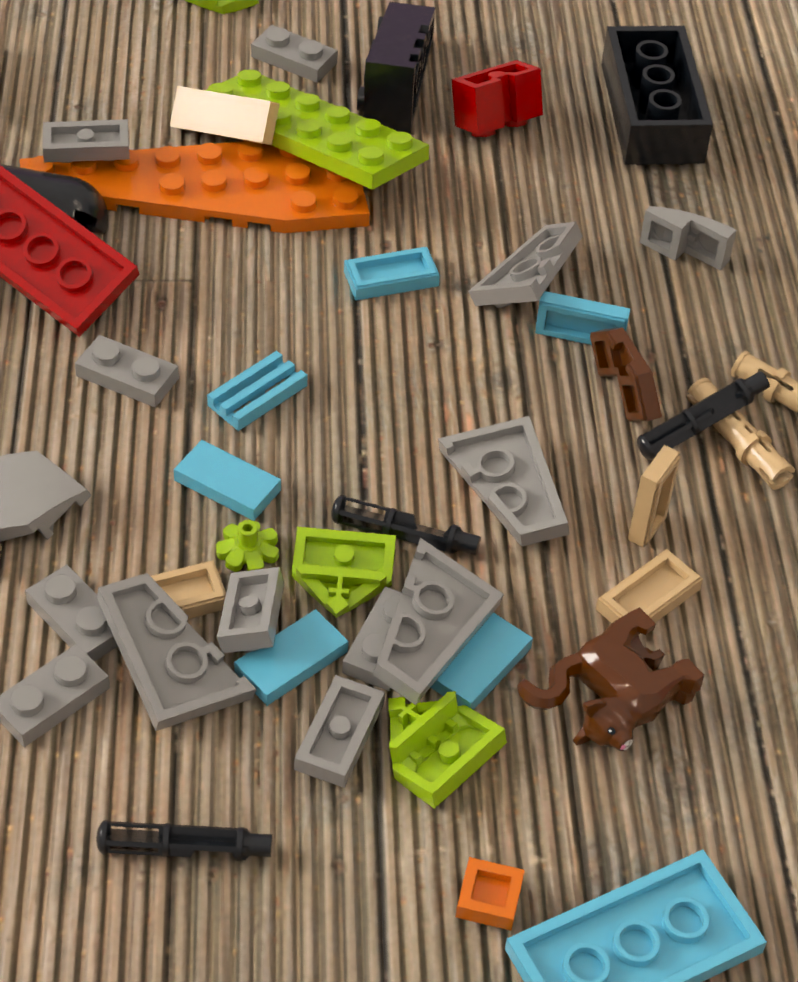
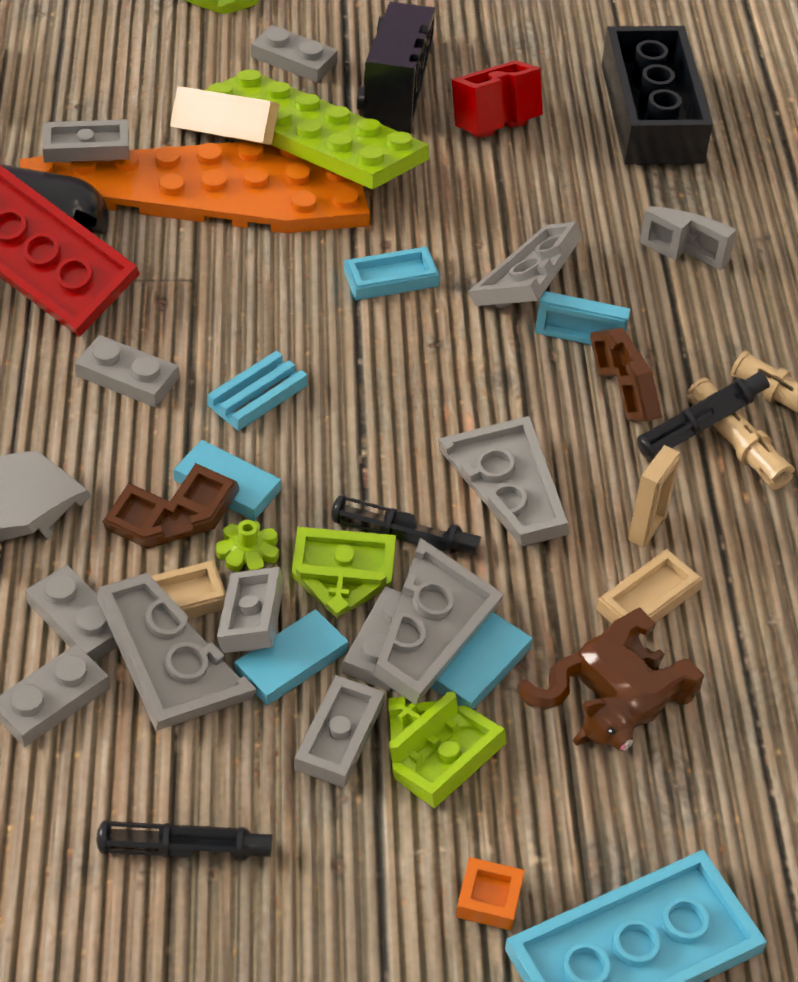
(156, 521): none -> reddish brown tile

